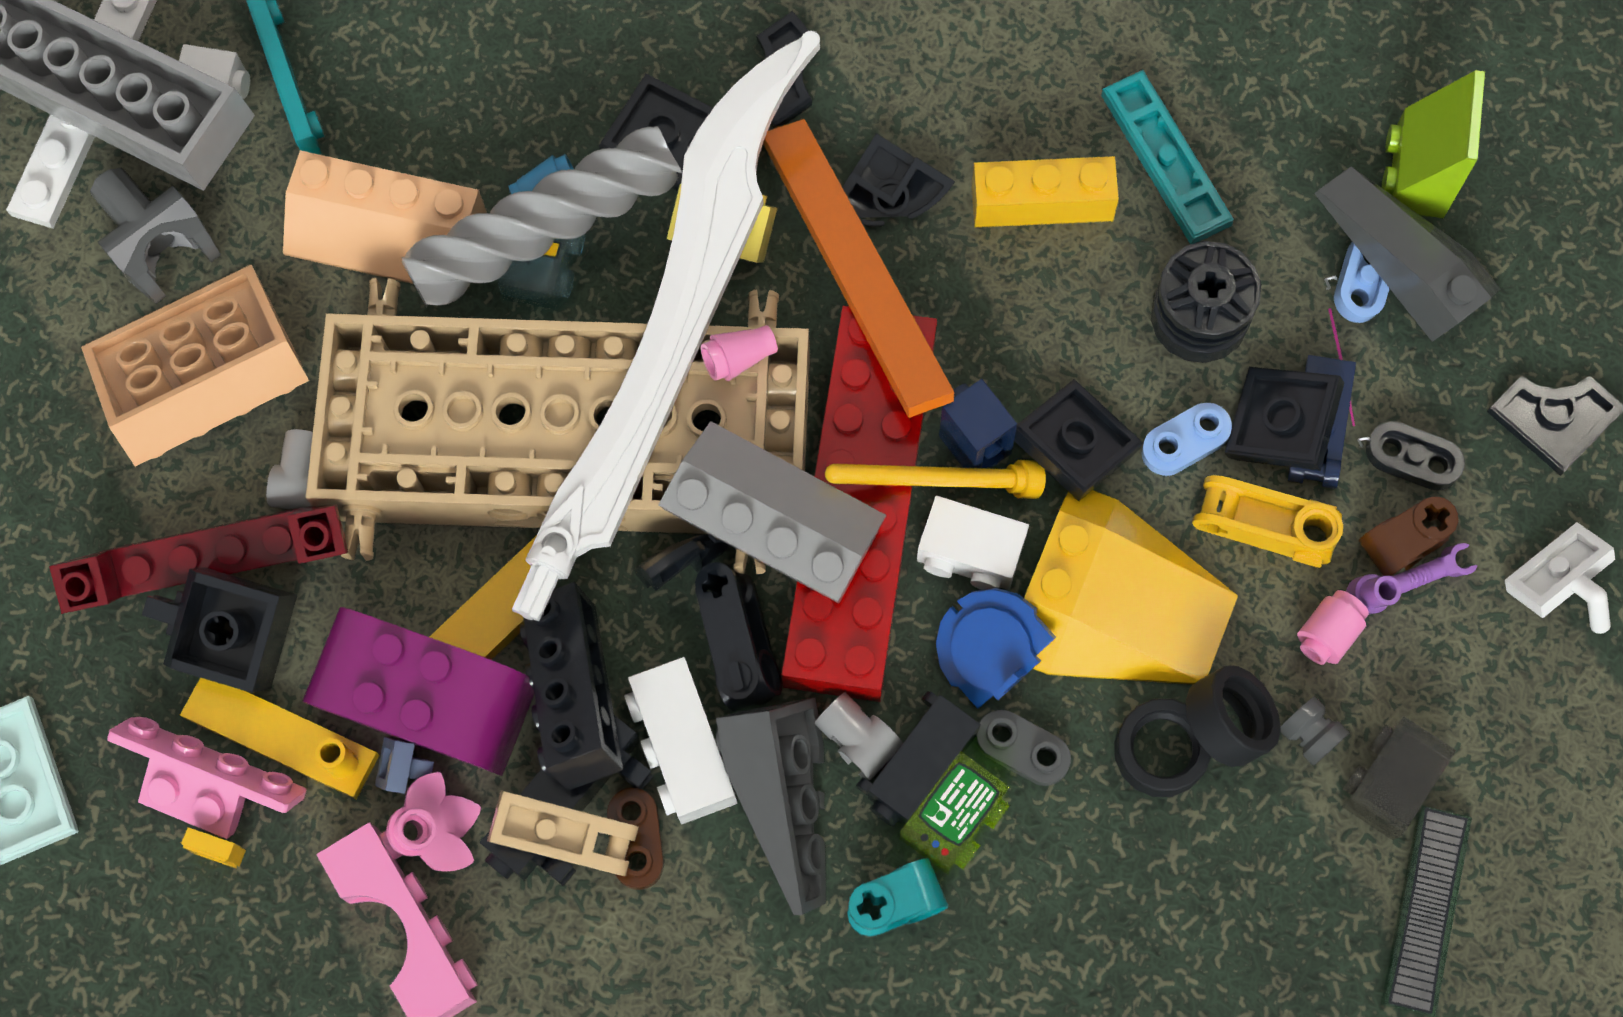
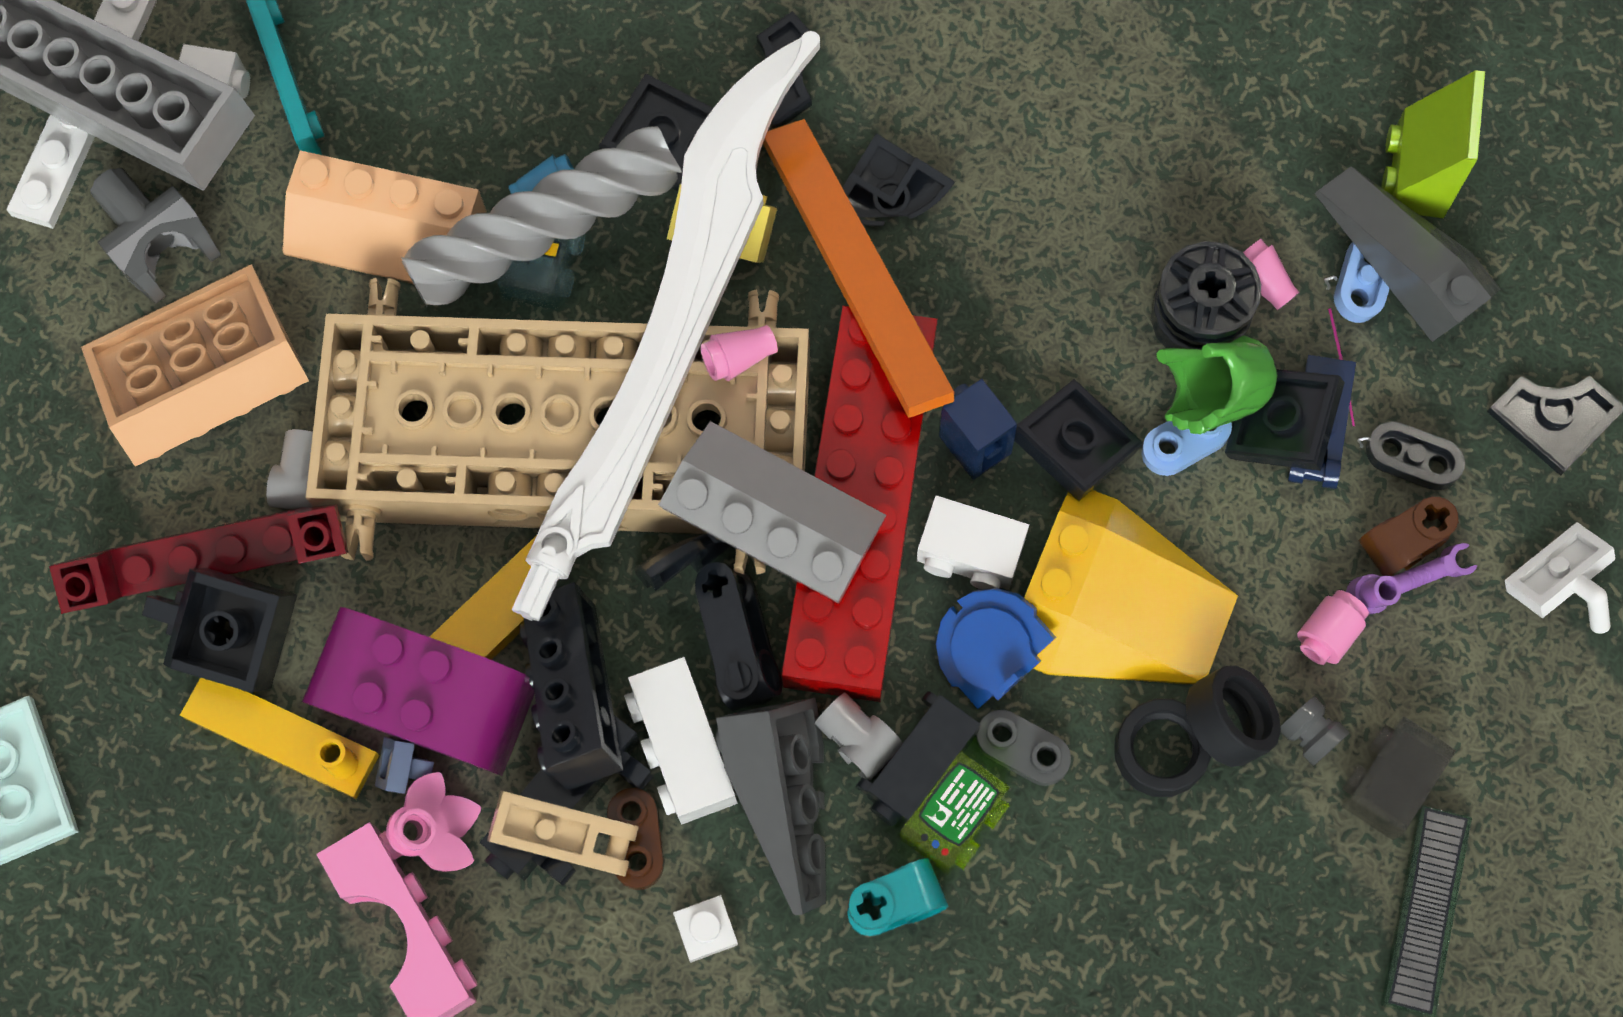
(200, 782): bright pink bracket -> none
(213, 848): yellow tile -> none
(705, 928): none -> white plate
(1023, 478): yellow piece -> none
(1044, 191): yellow brick -> none
(1167, 157): teal plate -> none
(1218, 382): none -> bright green hair
(1269, 519): yellow piece -> none
(1274, 278): none -> bright pink cone

